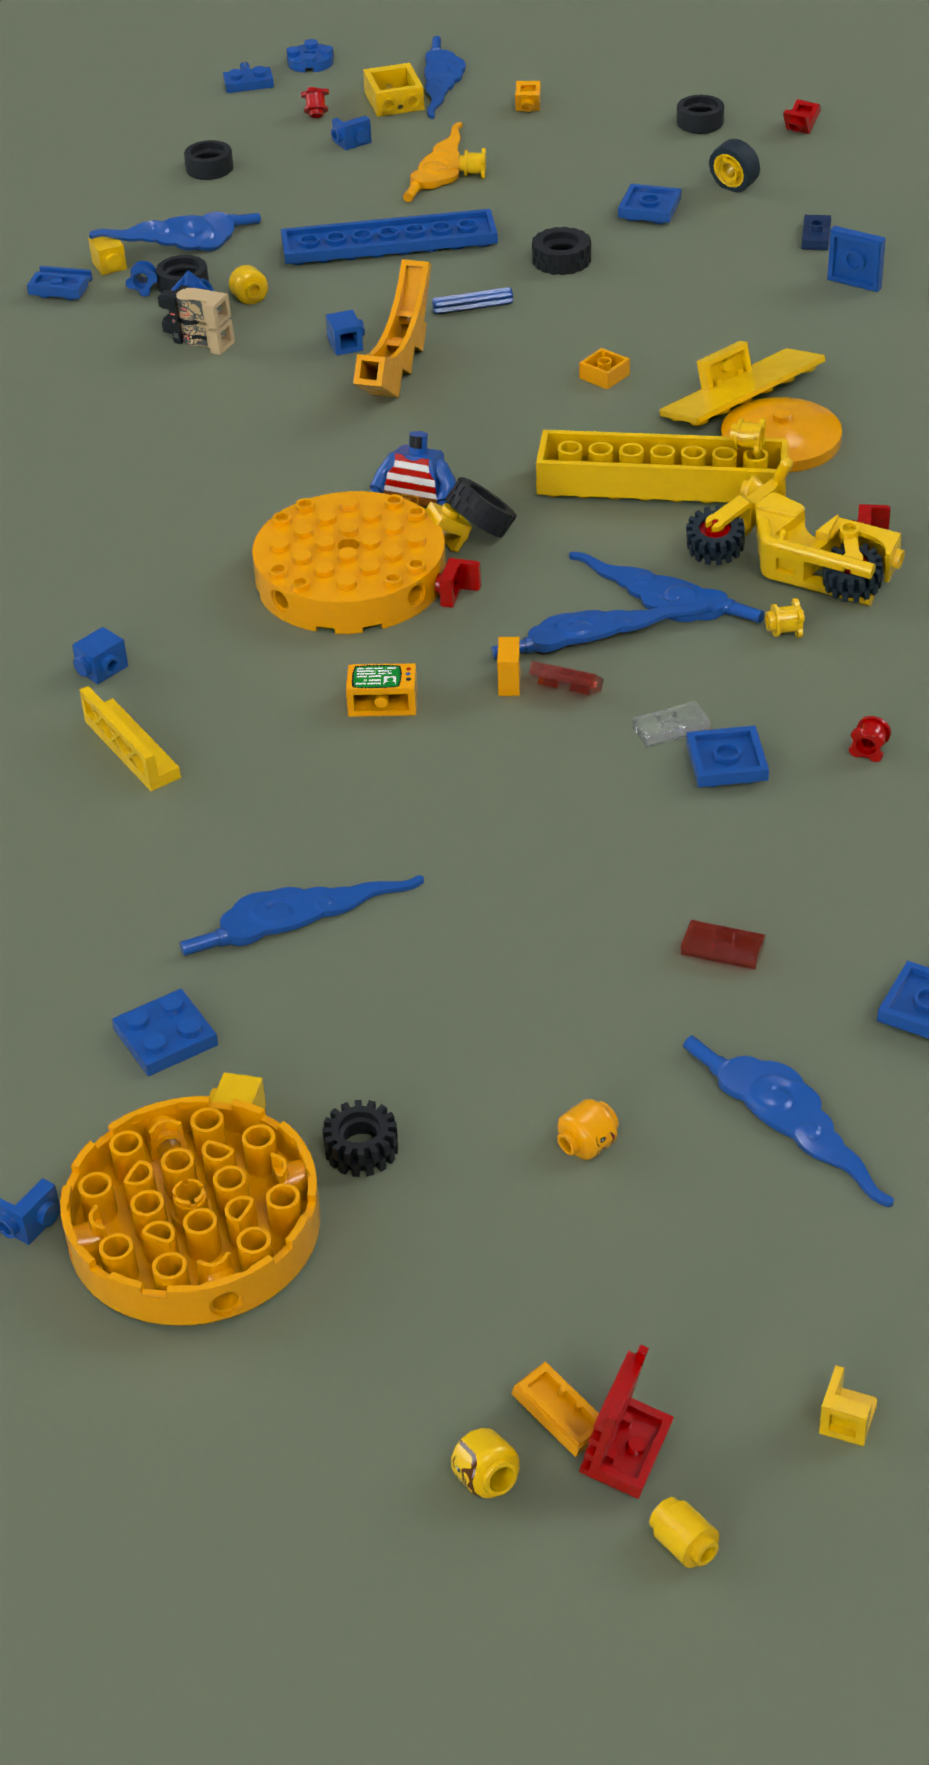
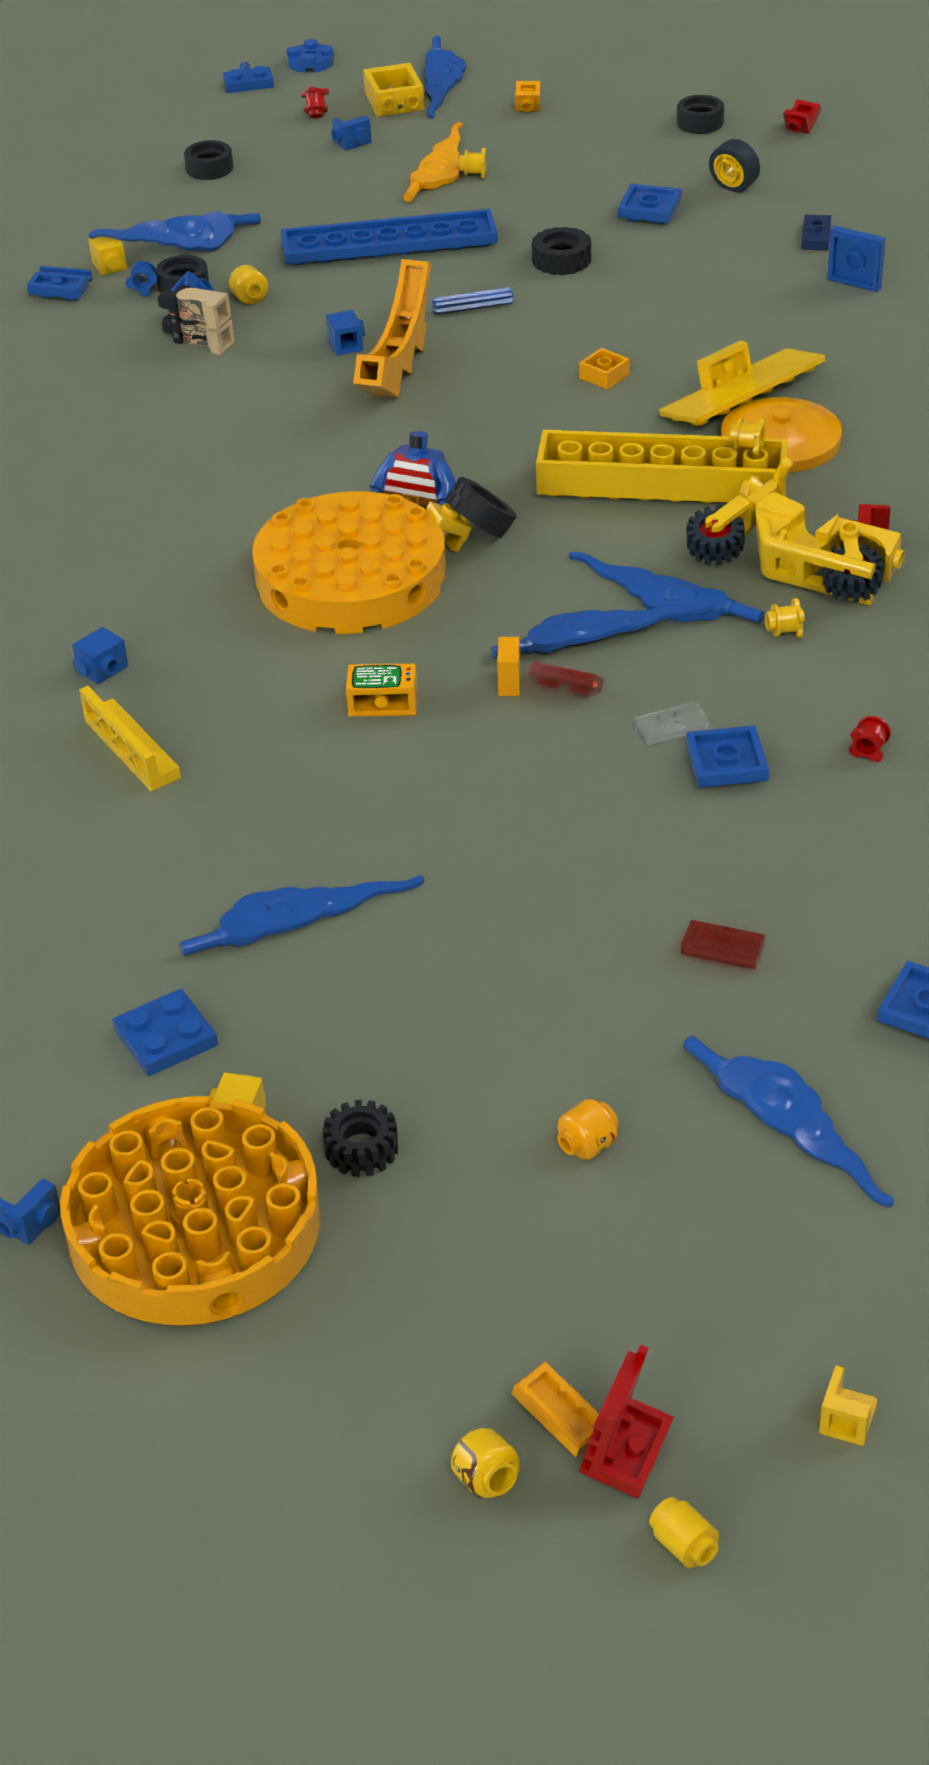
(456, 576): red bracket -> none

